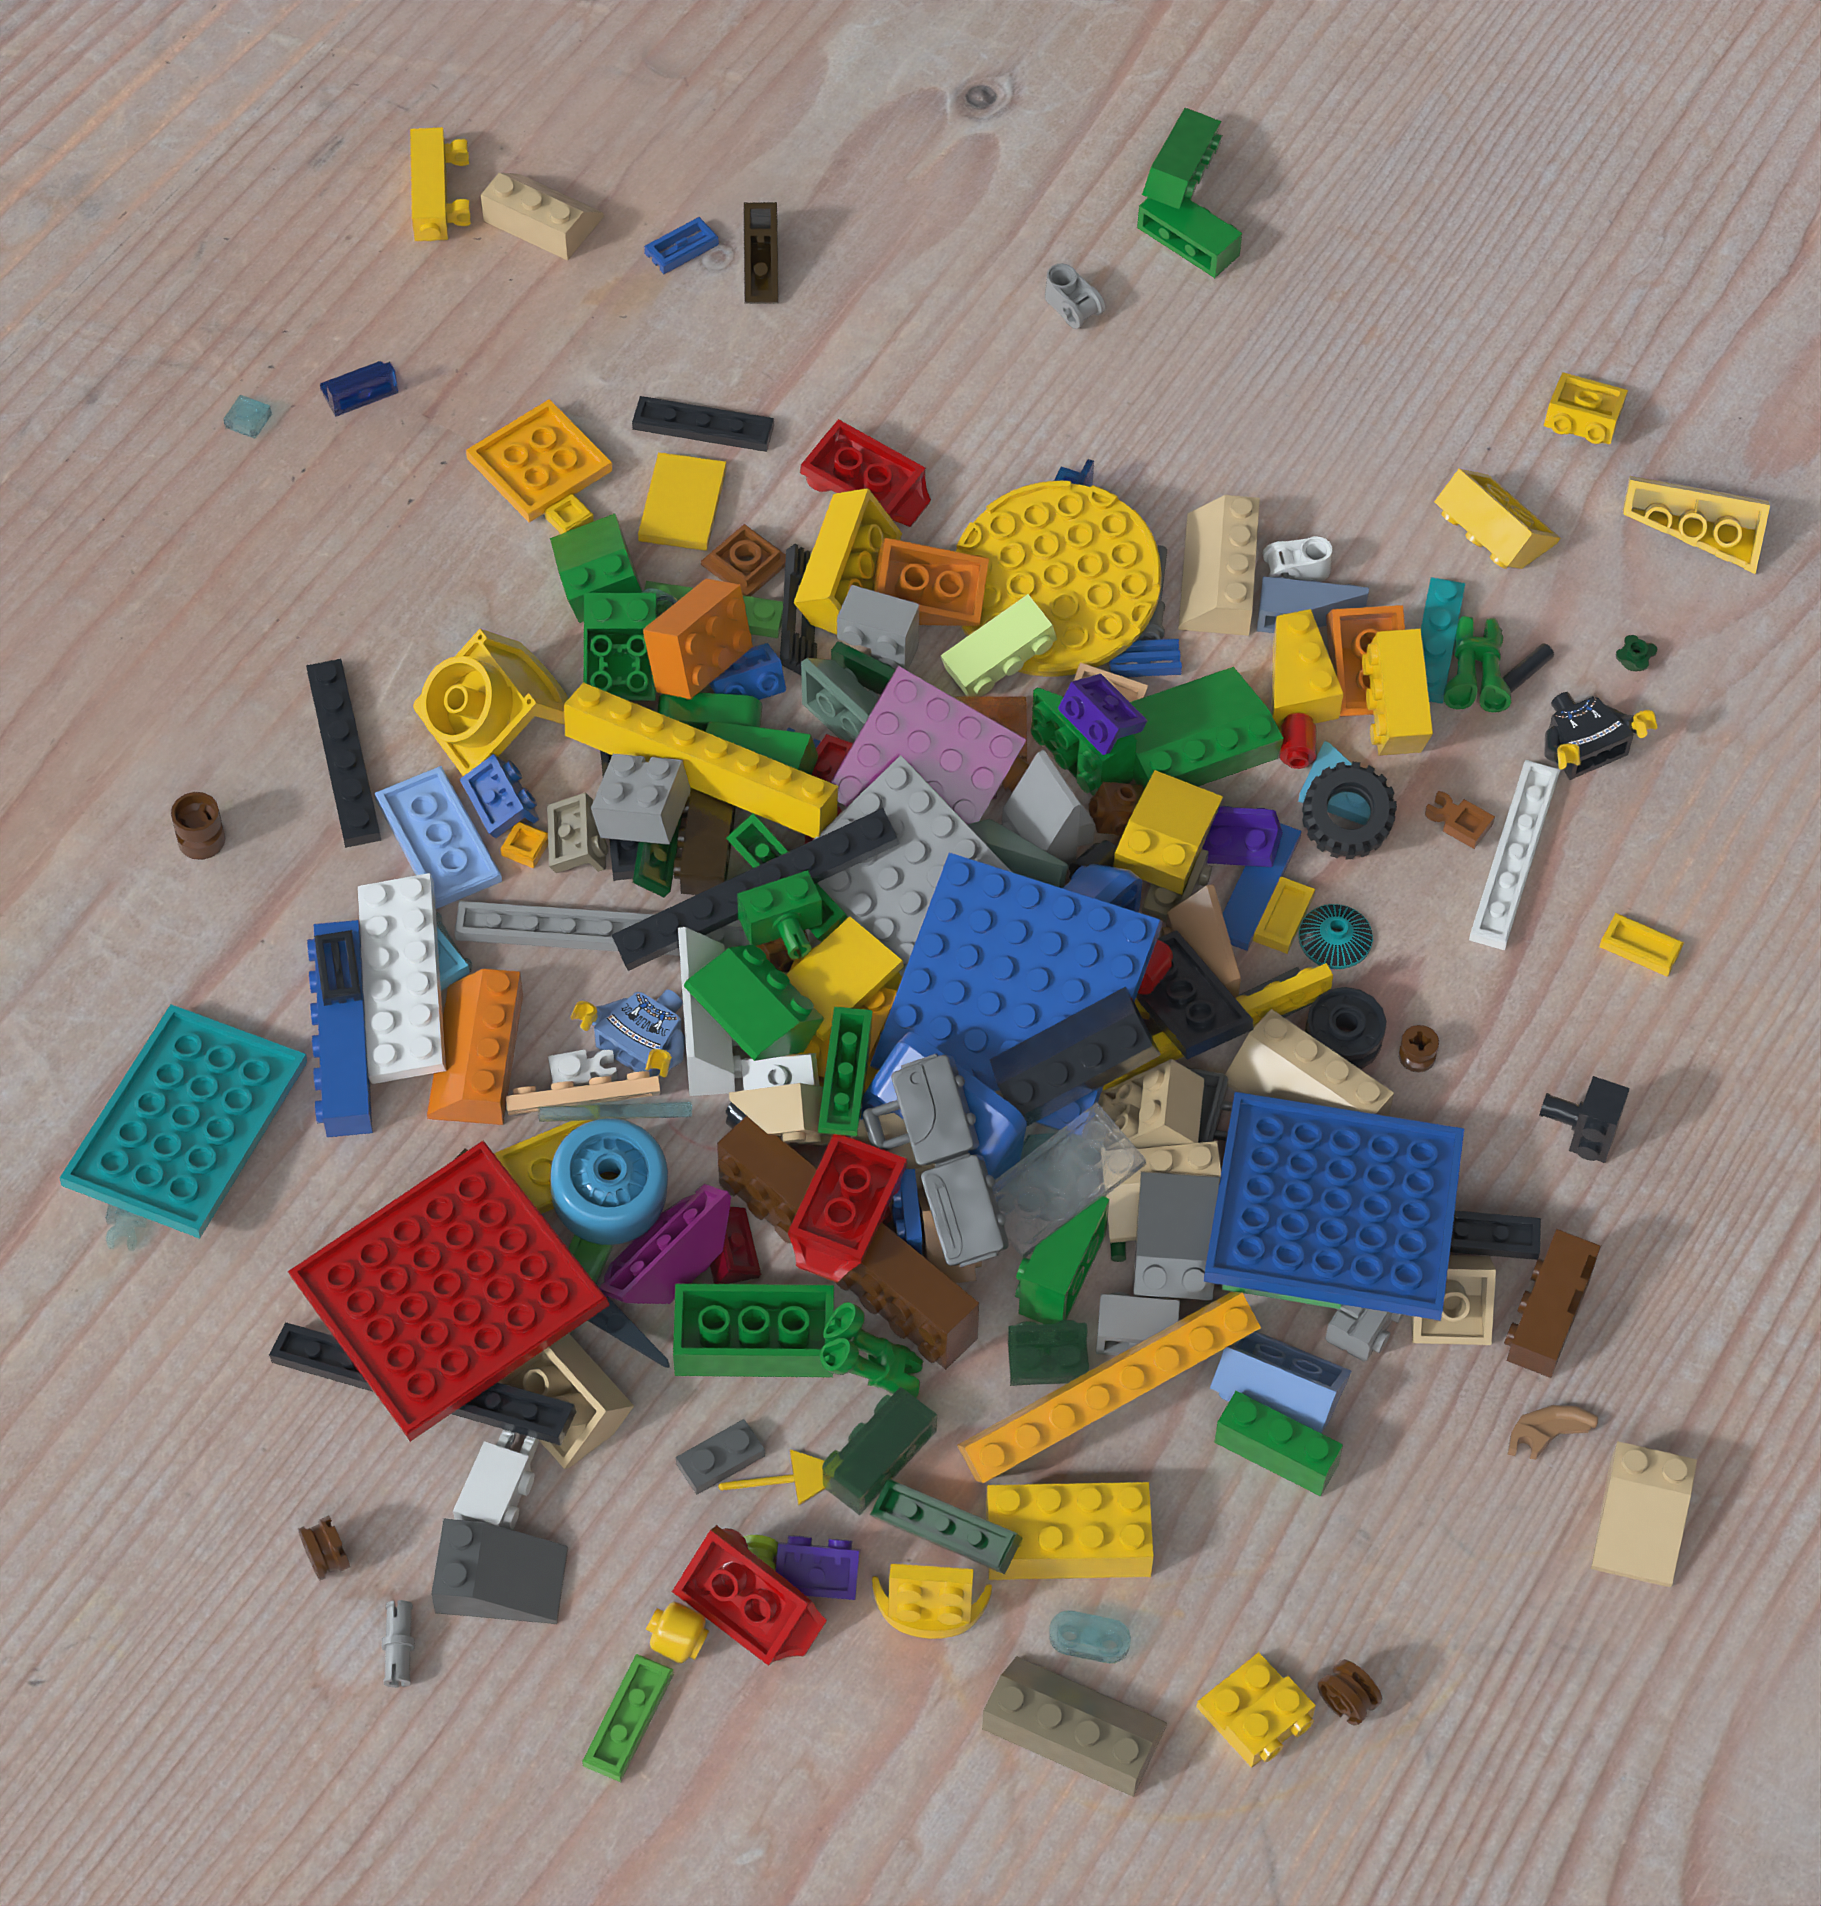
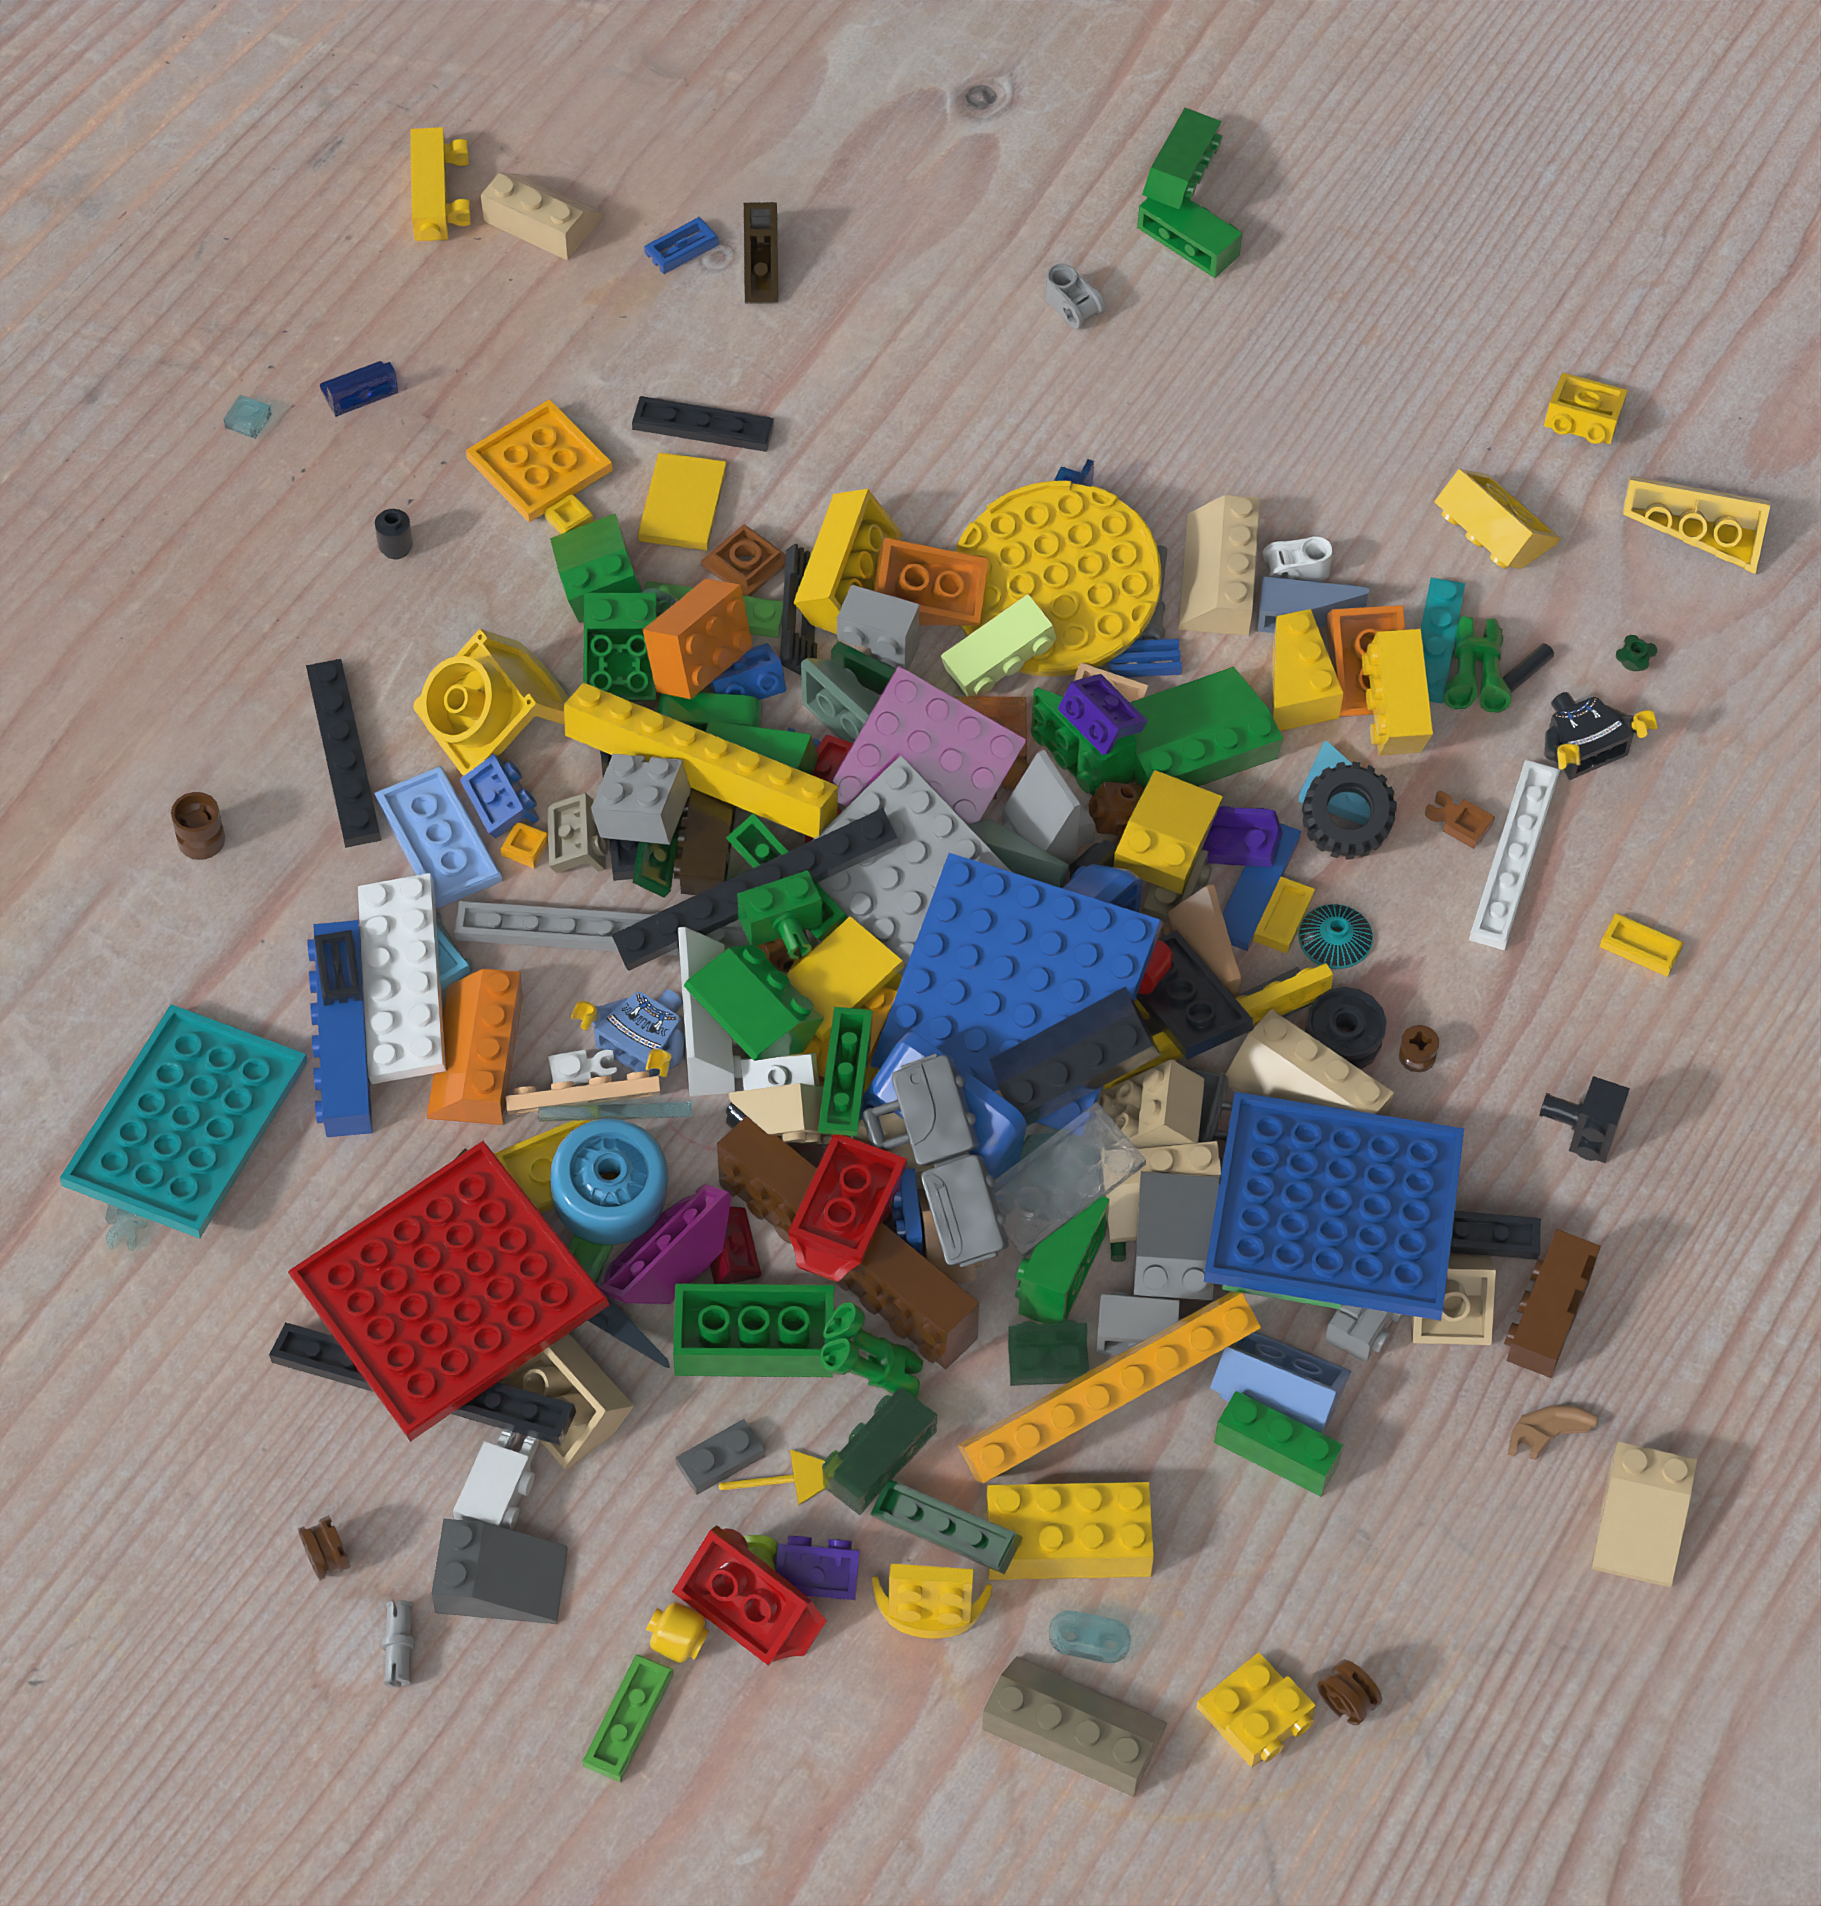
(393, 533): none -> black brick
(855, 461): red slope -> none
(1299, 741): red brick -> none

